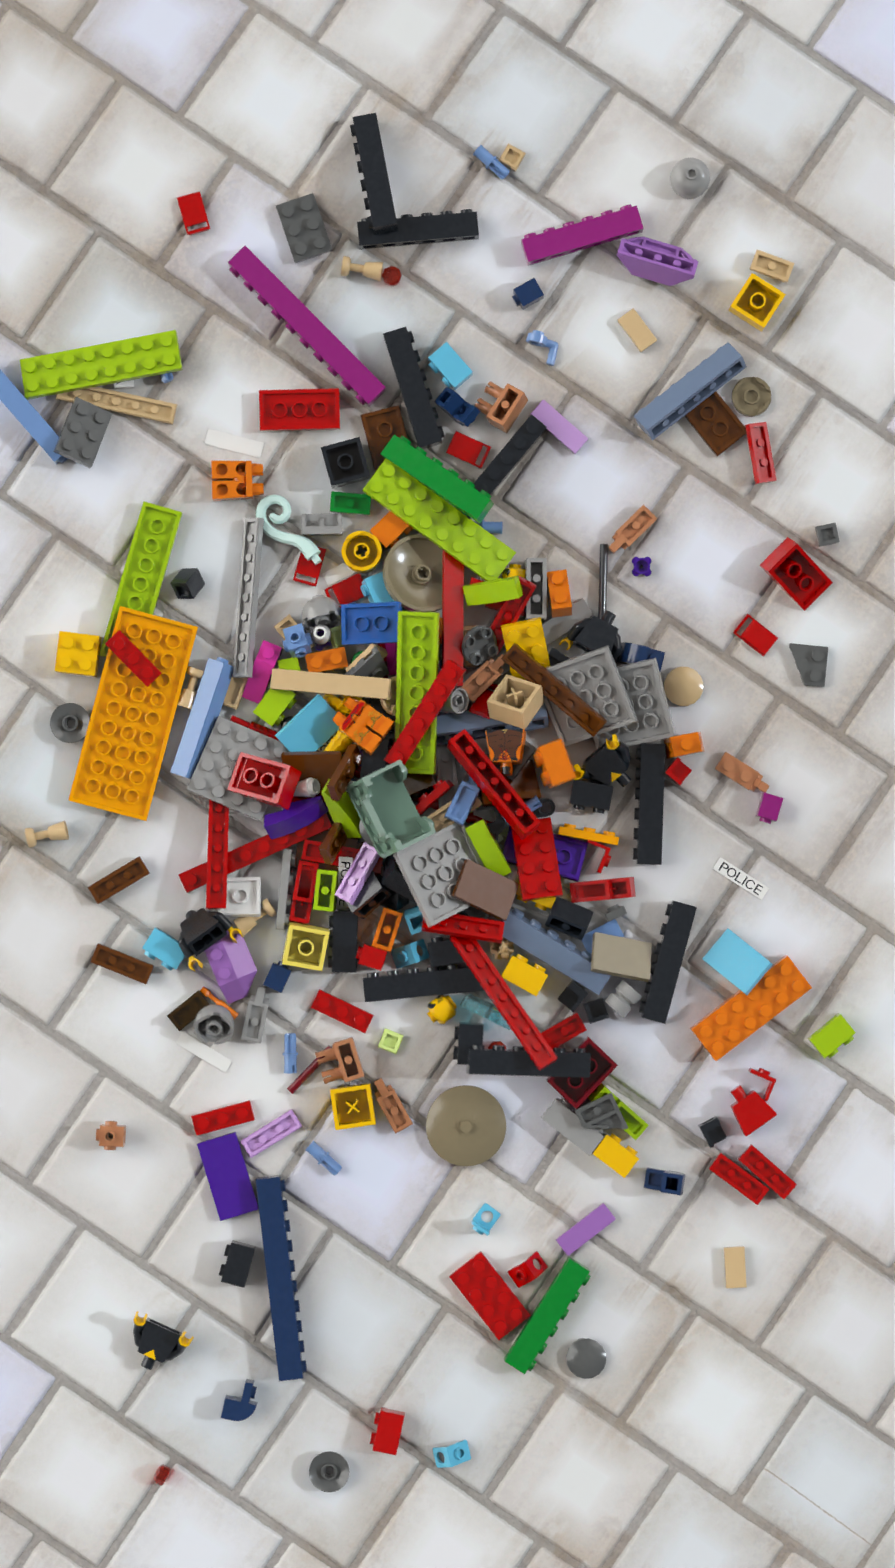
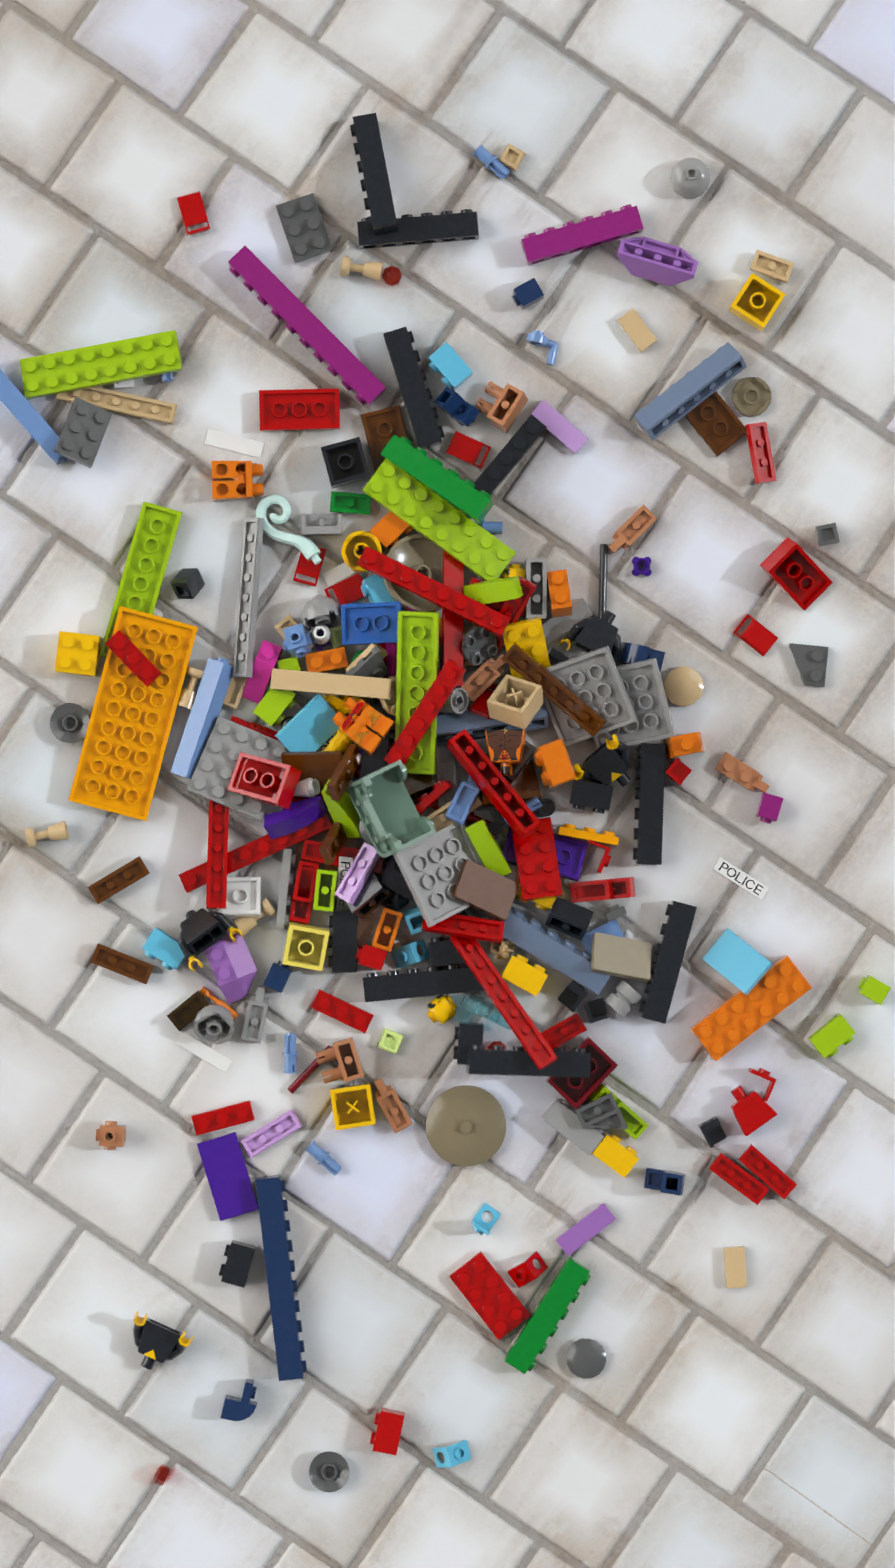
(434, 591): none -> red plate
(873, 989): none -> lime brick

